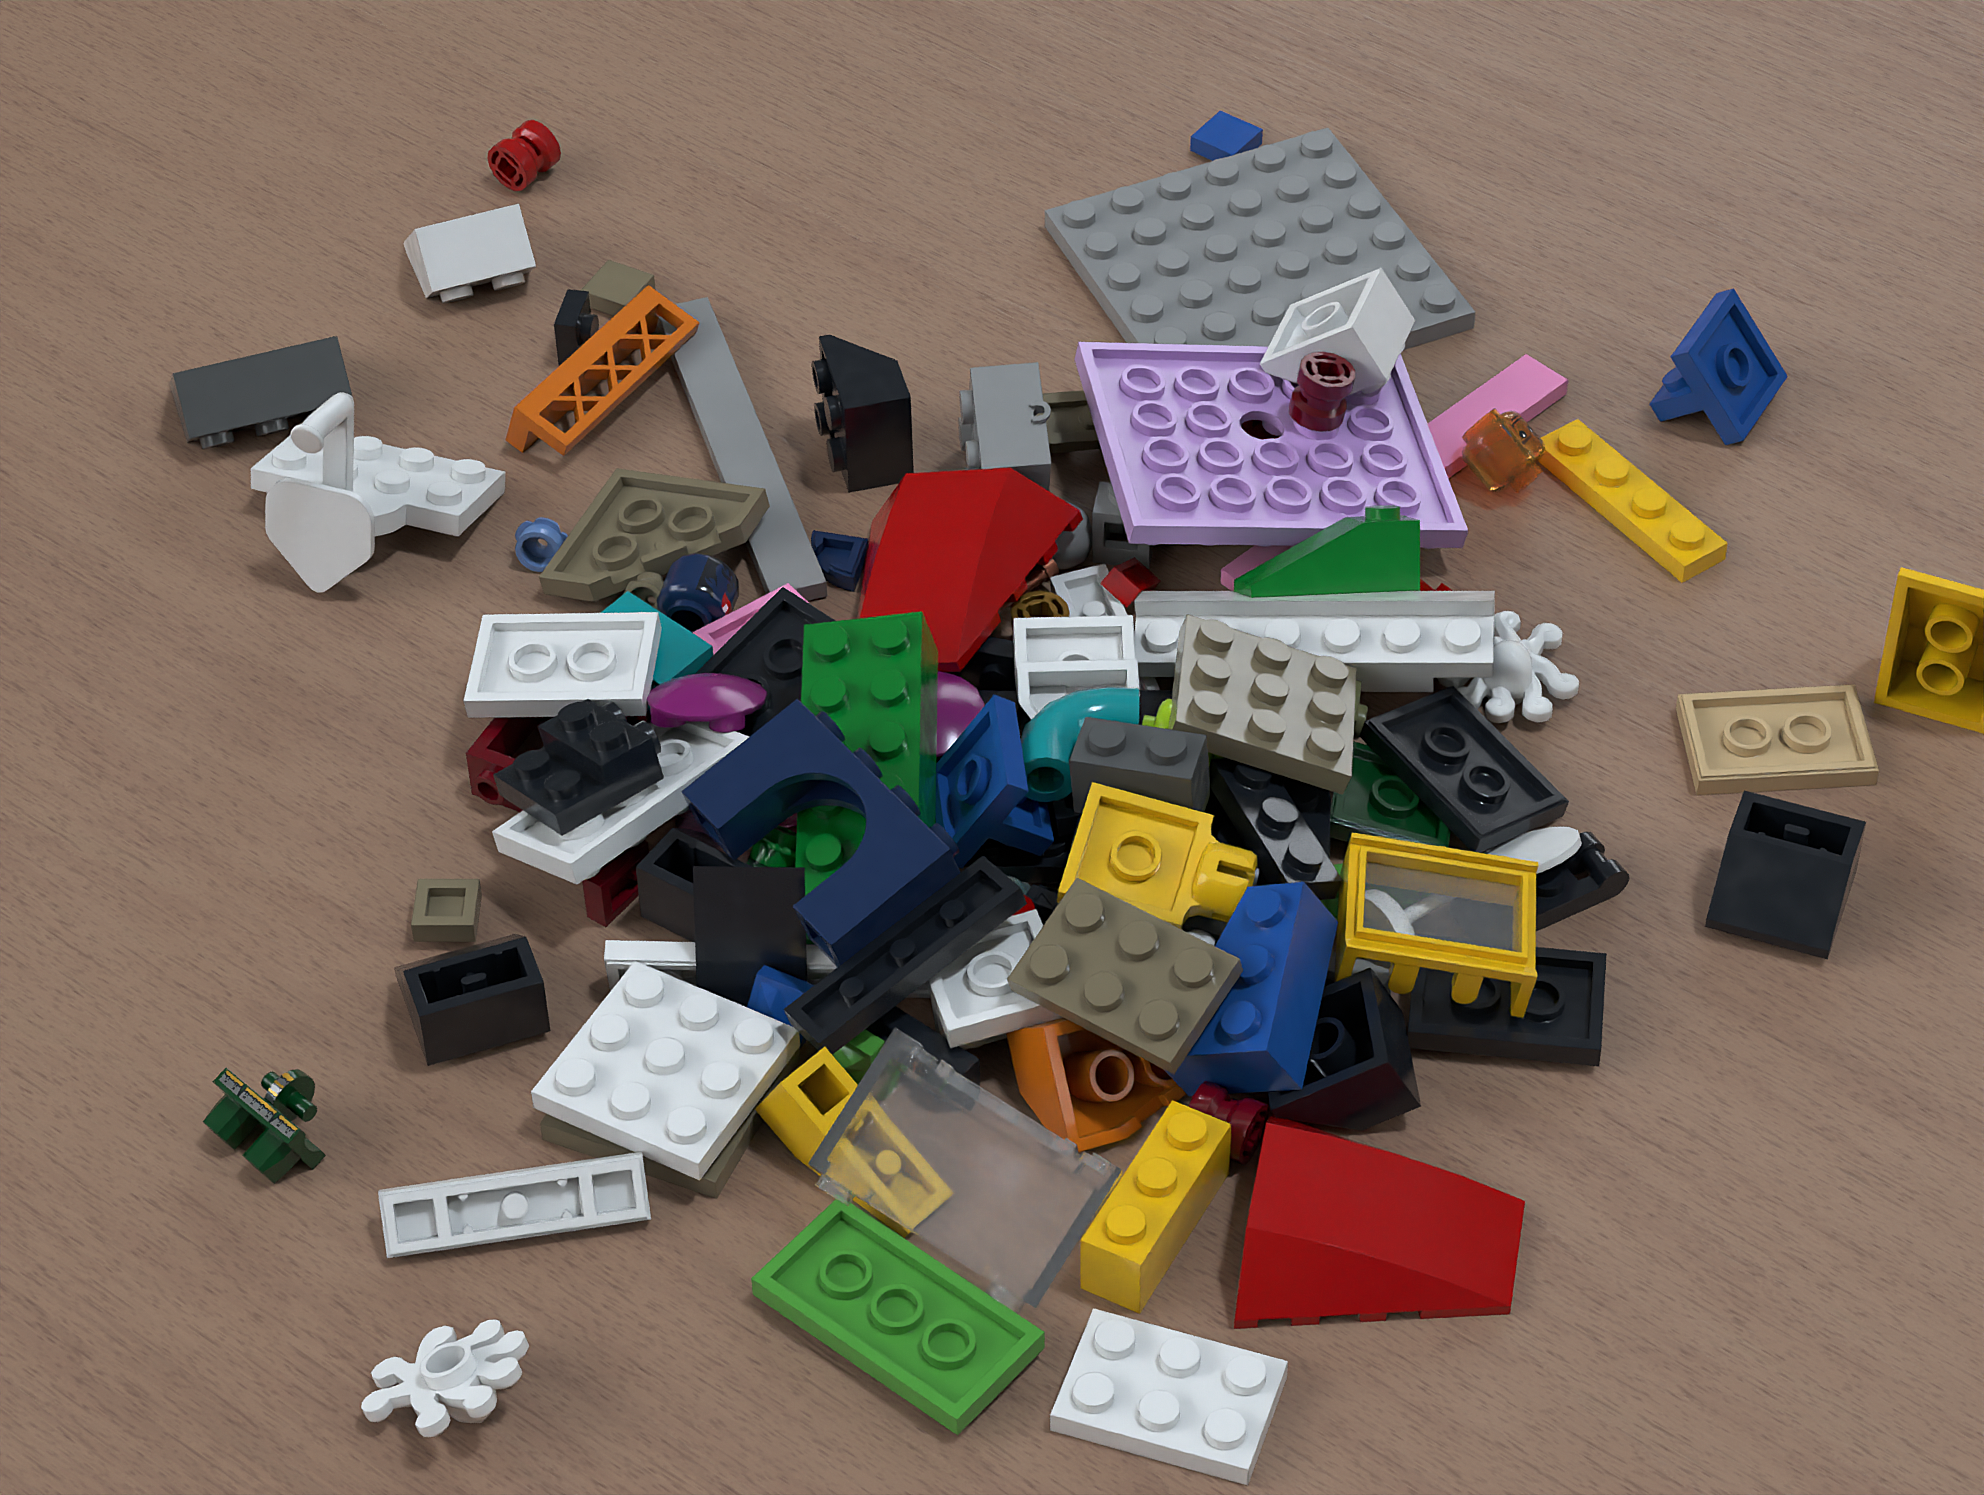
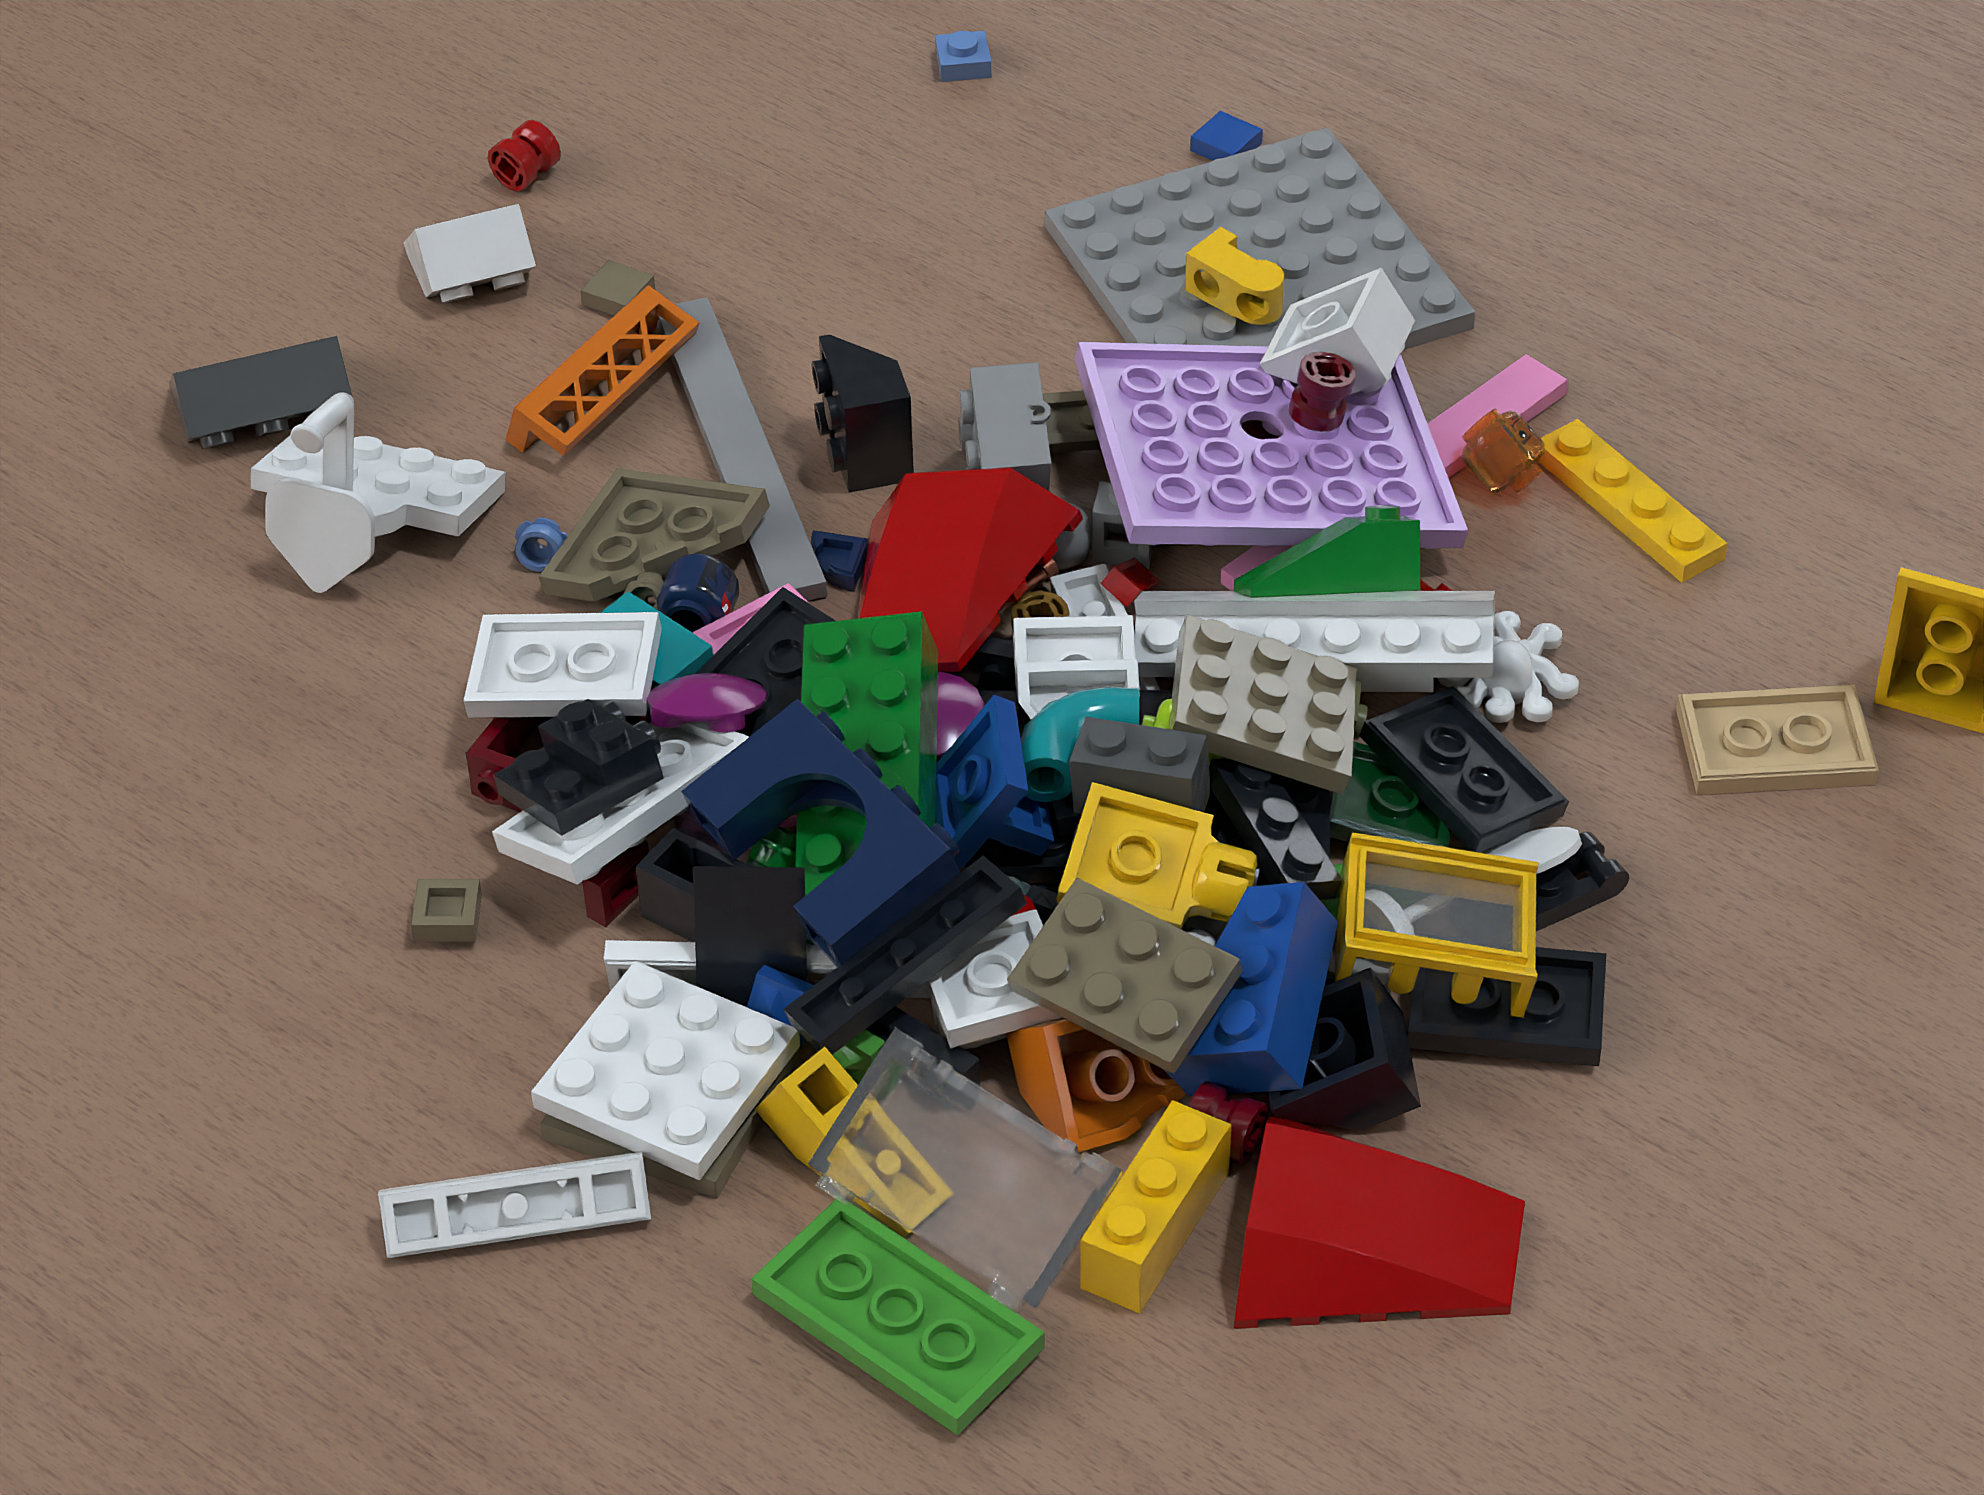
(282, 1140): dark green hips -> none
(449, 1377): white animal -> none
(474, 998): black slope -> none
(574, 323): black plate -> none
(963, 56): none -> medium blue plate
(1169, 1396): white plate -> none
(1234, 279): none -> yellow leg
(1721, 370): blue bracket -> none
(1786, 874): black slope -> none

